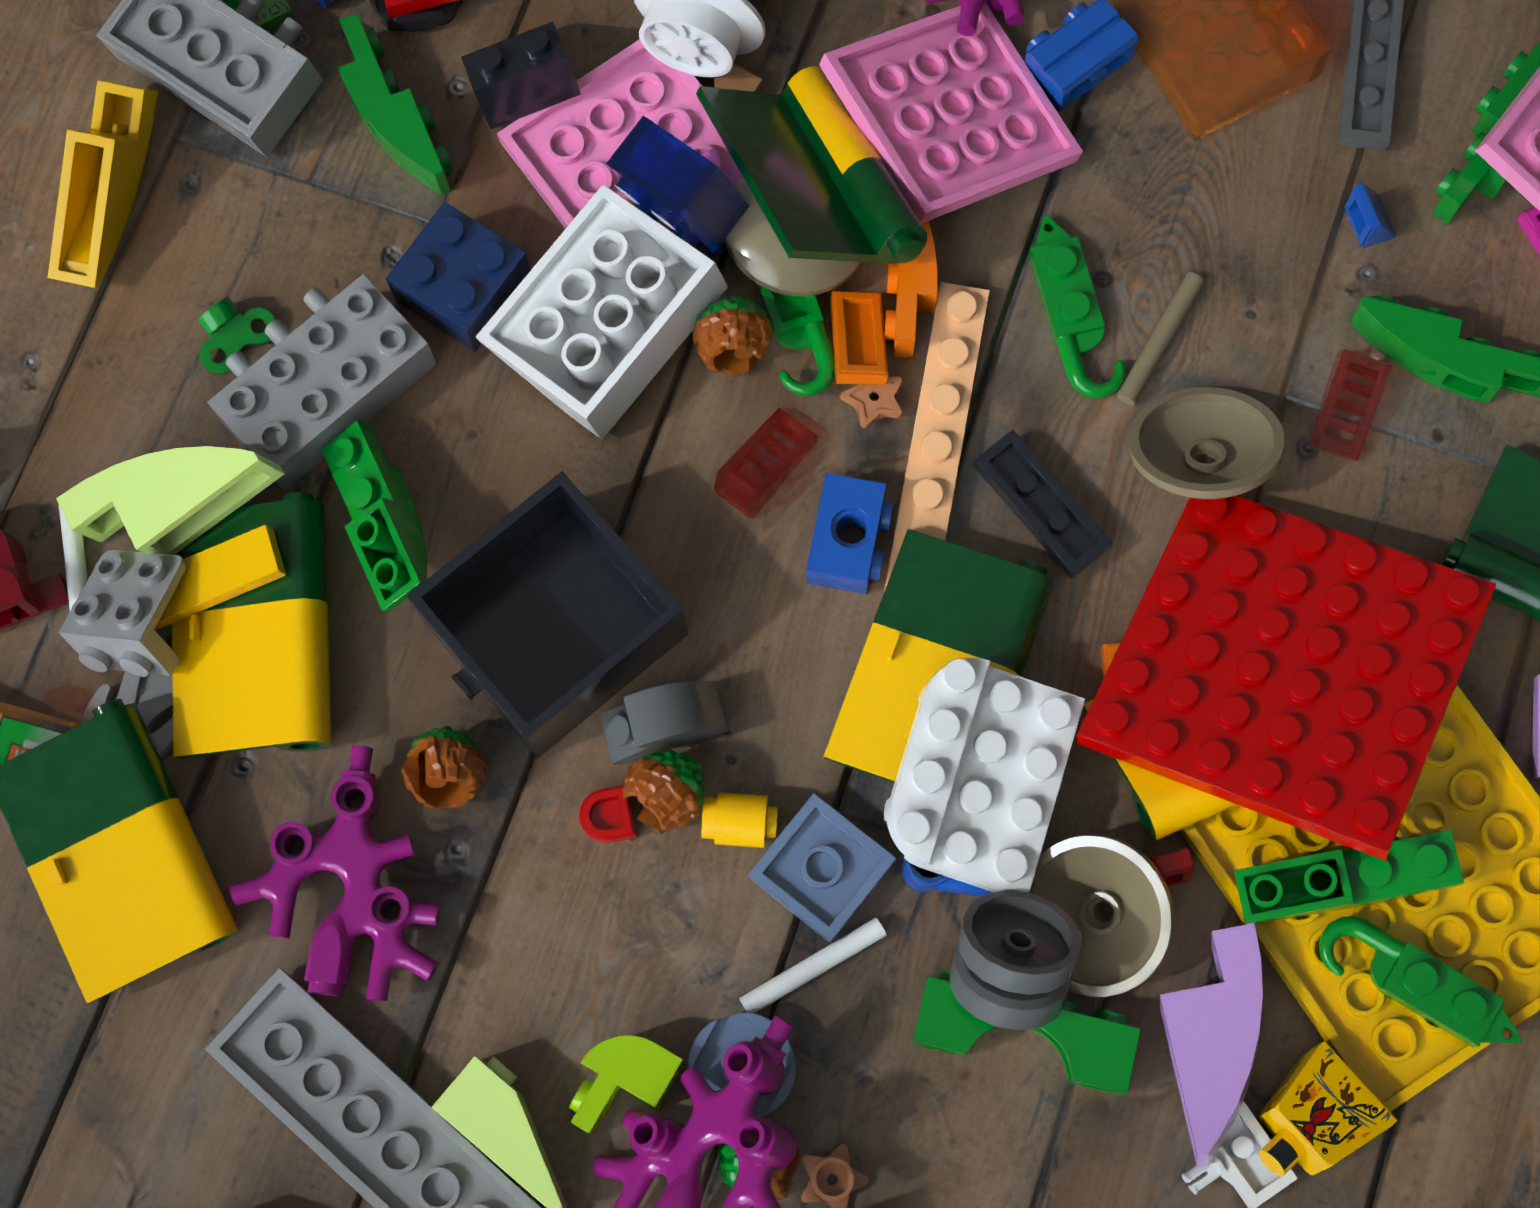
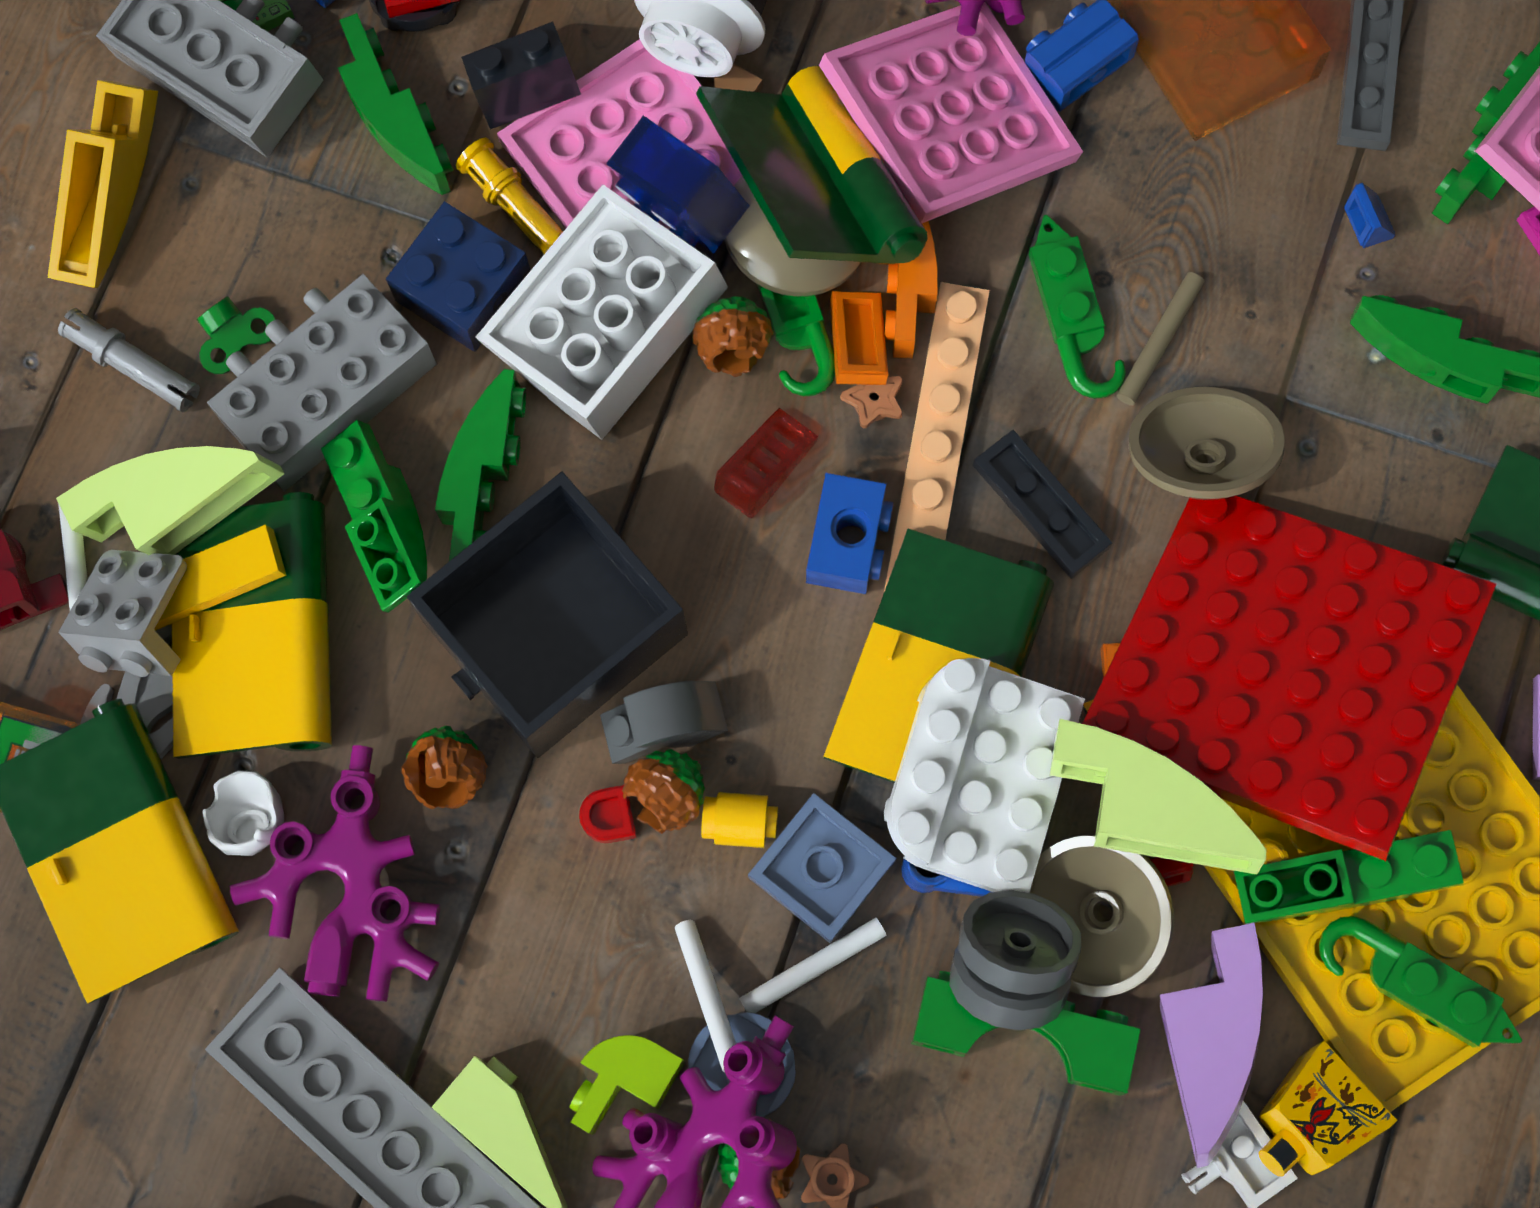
(110, 348): none -> light grey pin
(243, 813): none -> white hair
(479, 454): none -> green slope
(504, 188): none -> yellow pin
(705, 988): none -> white bar
(1153, 803): none -> yellowish green slope
(1363, 366): clear red slope -> none

